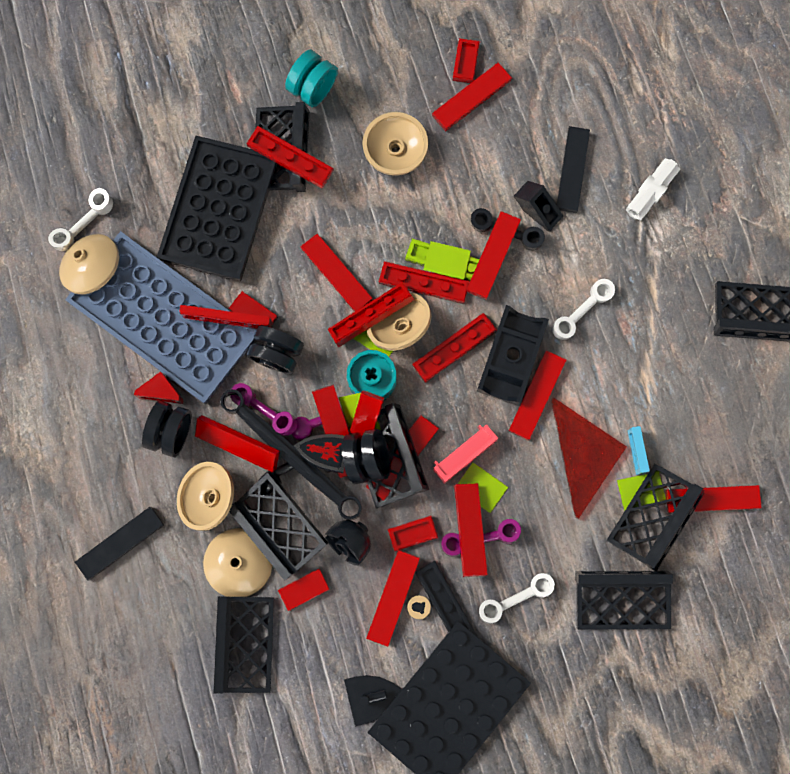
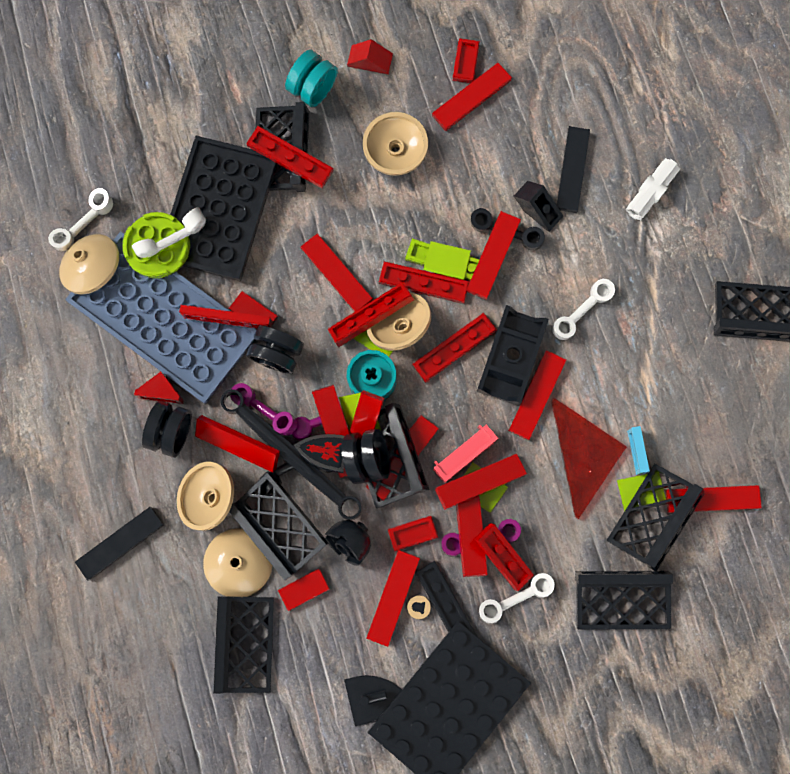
(156, 227): none -> lime tile
(193, 223): none -> white piece
(370, 57): none -> red slope
(480, 481): none -> red tile
(504, 557): none -> red plate

